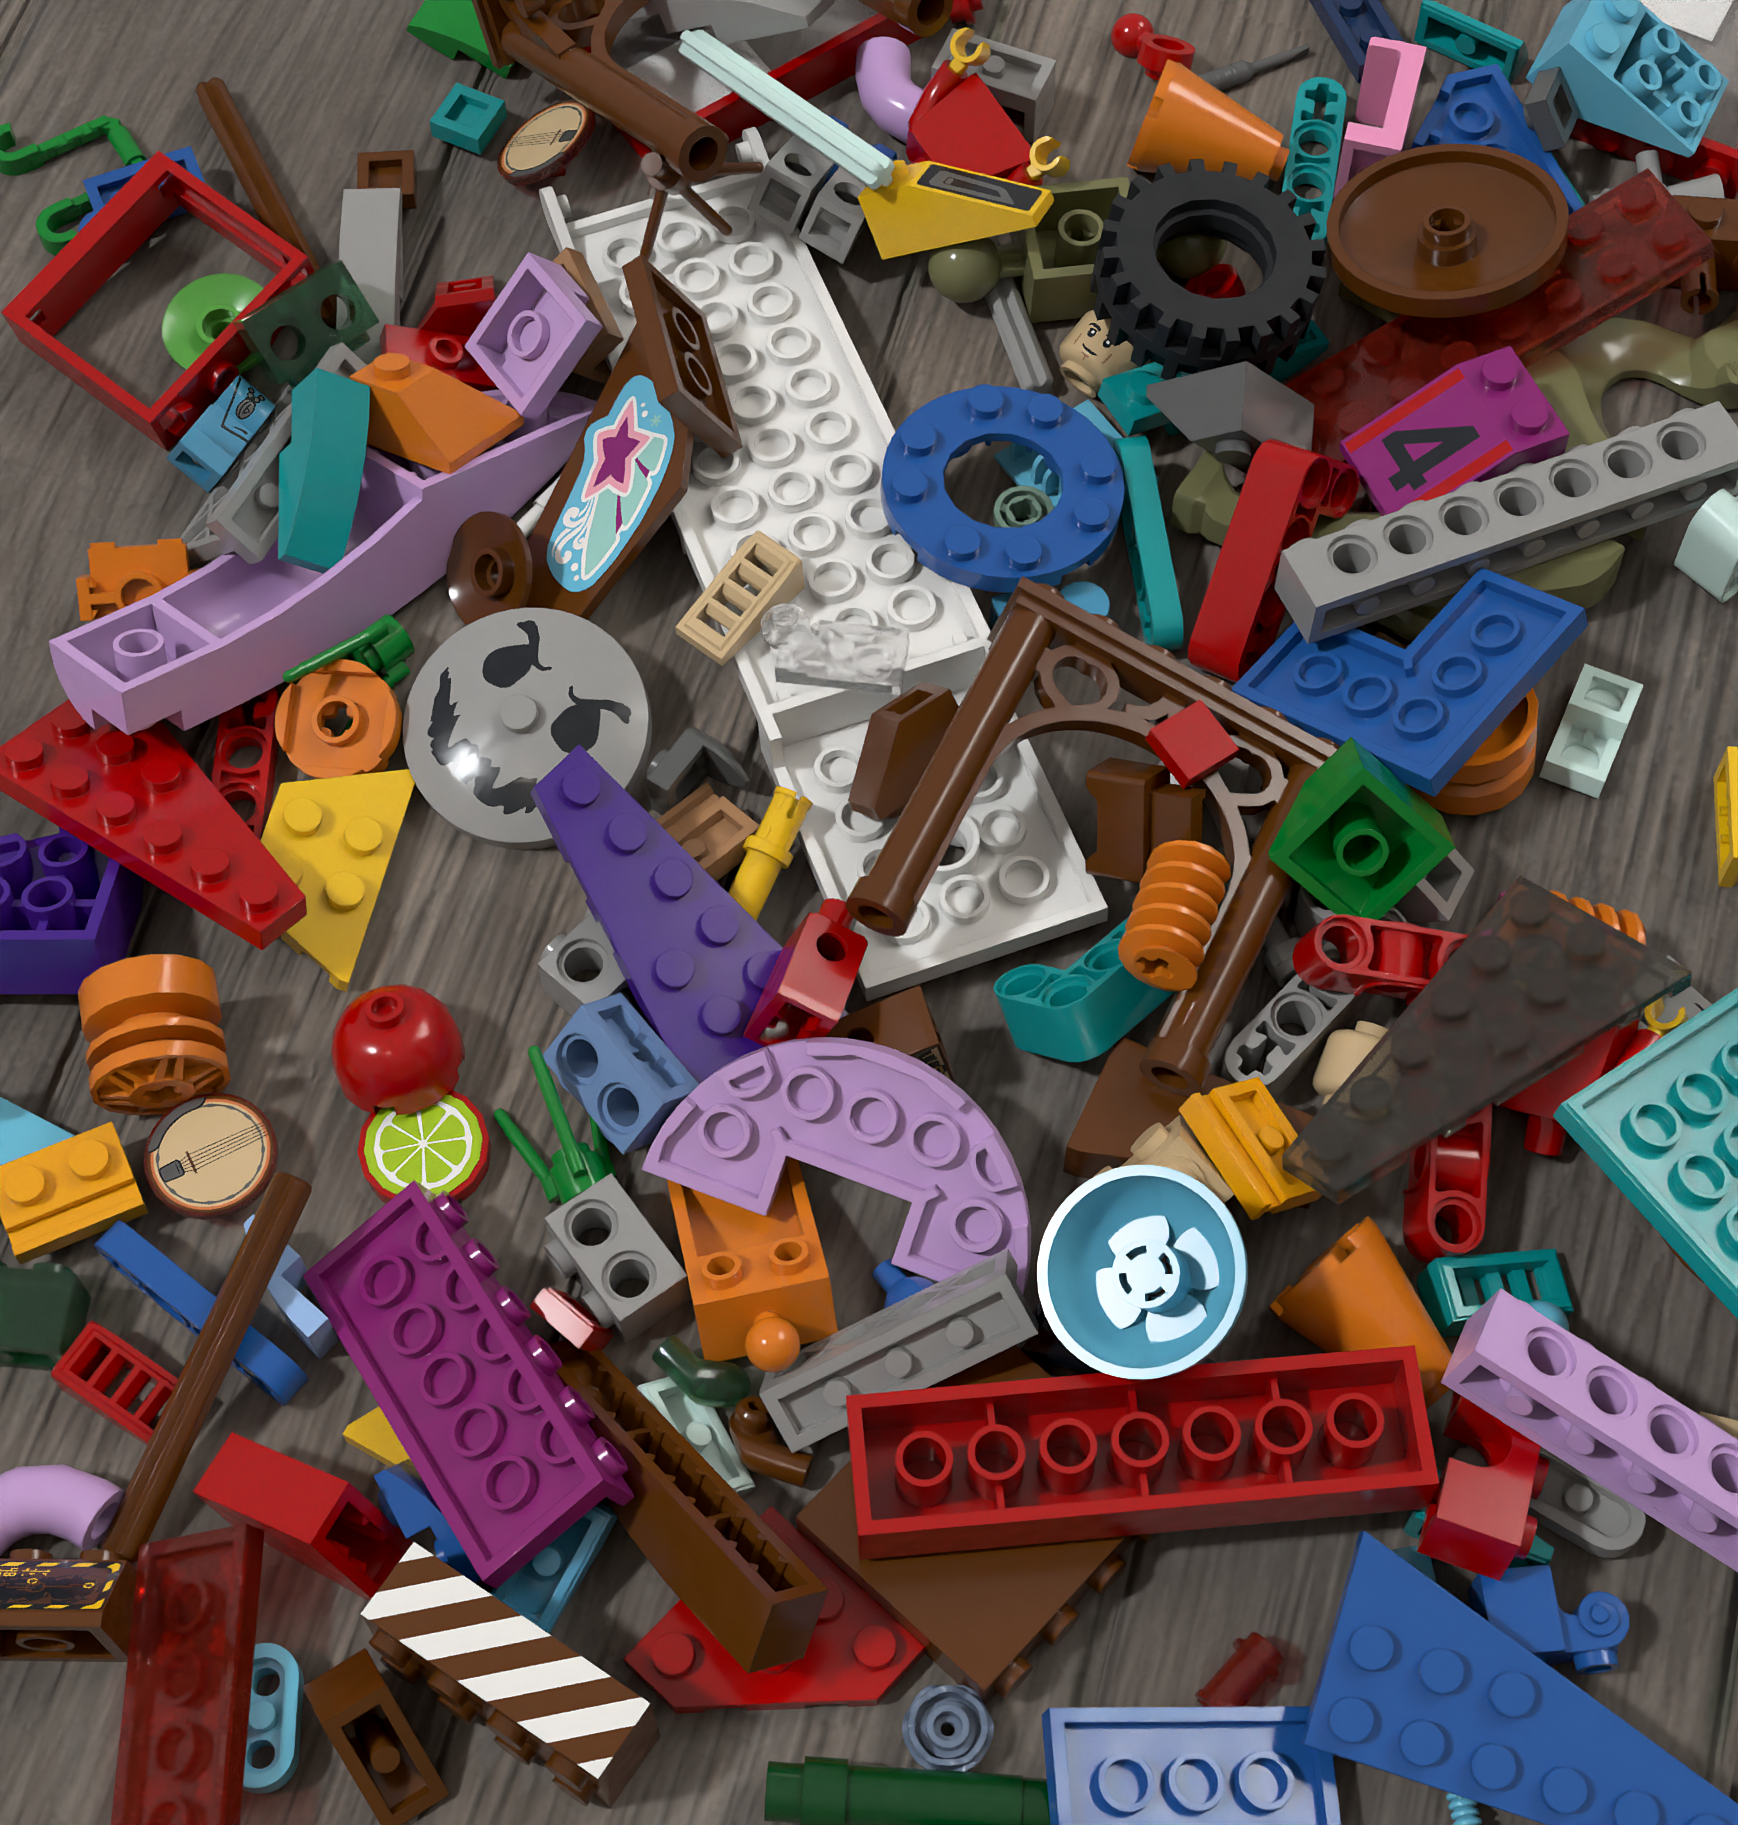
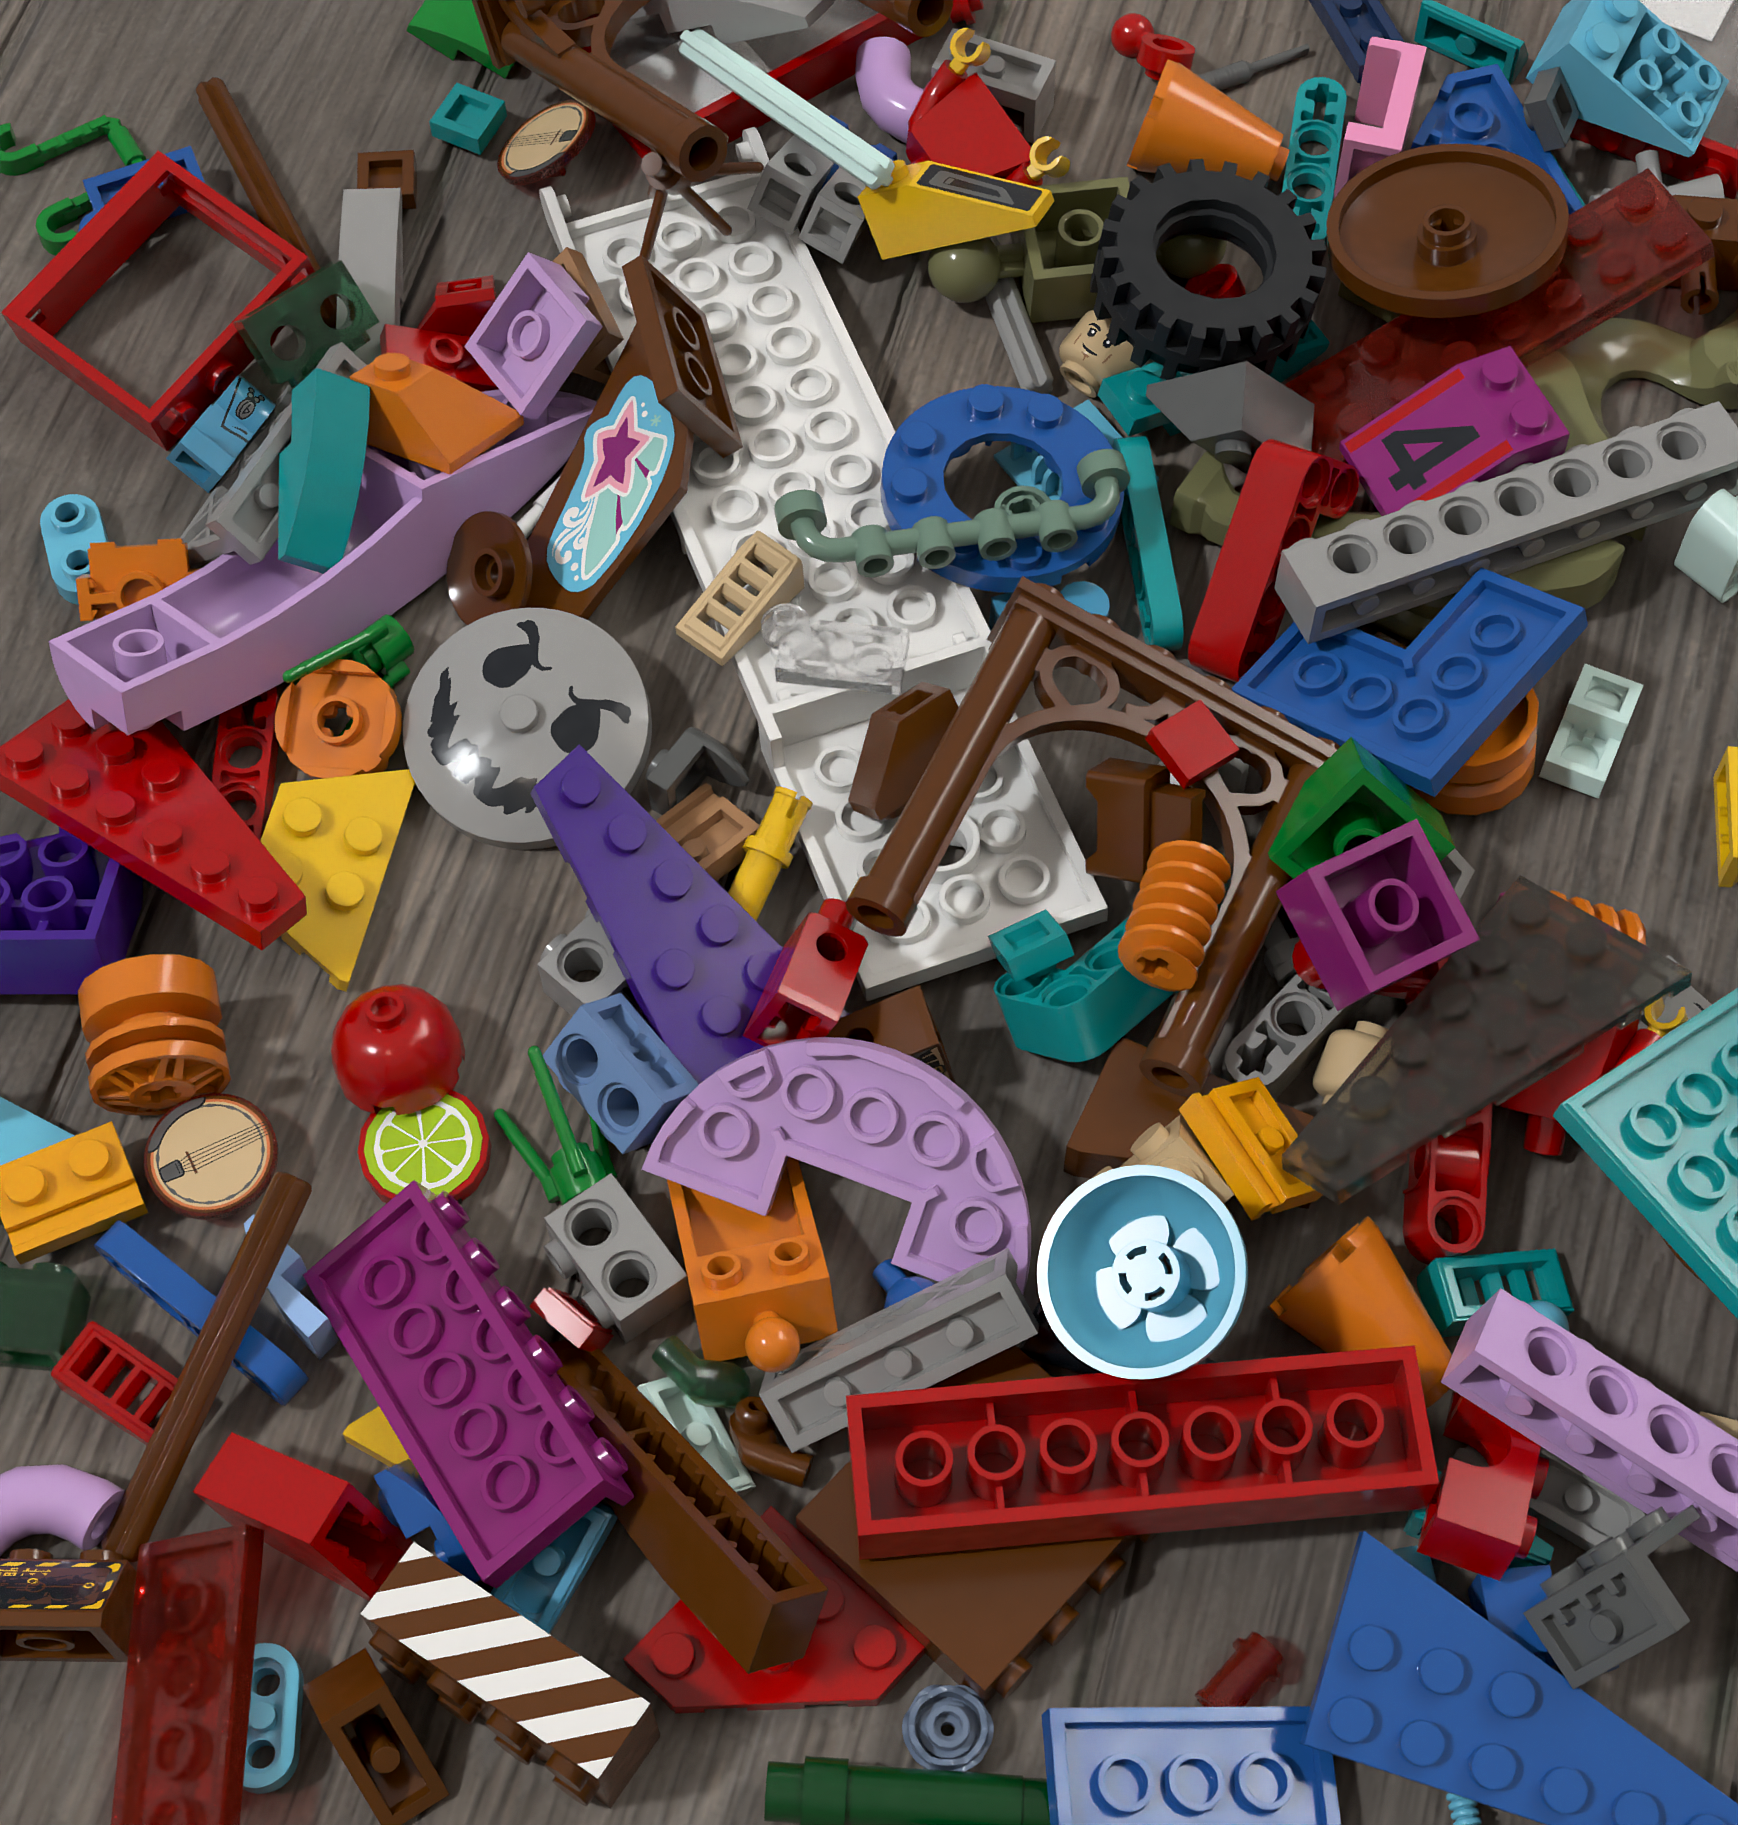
(68, 541): none -> medium azure plate
(203, 313): bright green dish -> none
(1031, 946): none -> teal plate
(1101, 475): none -> sand green bar
(1377, 914): none -> magenta brick
(1614, 1604): none -> dark grey bracket

